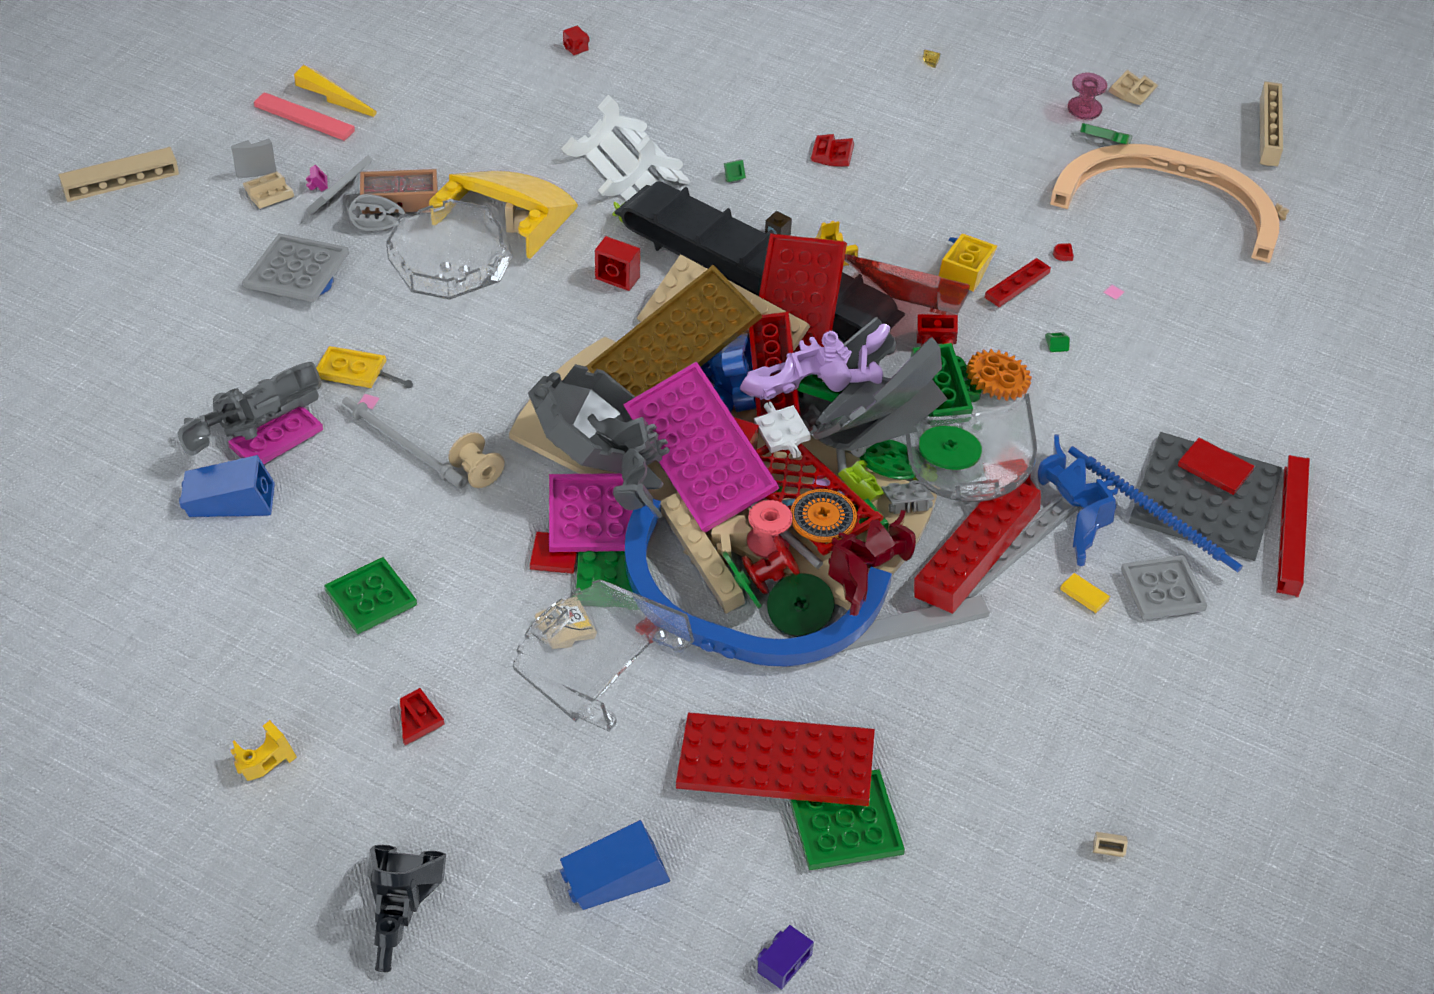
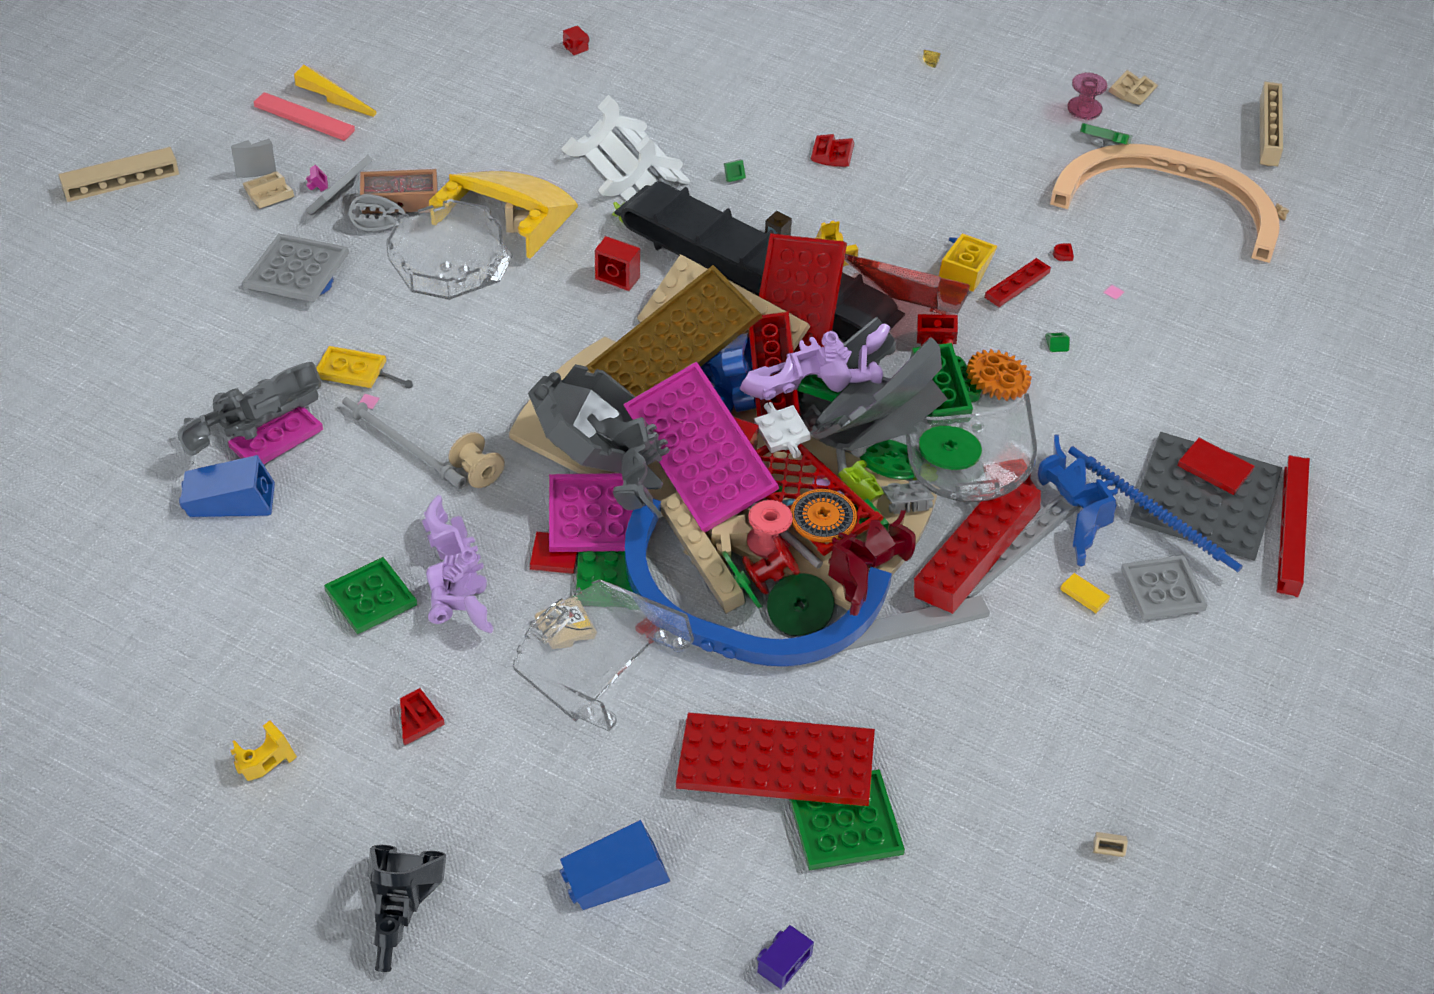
(456, 575): none -> lavender piece

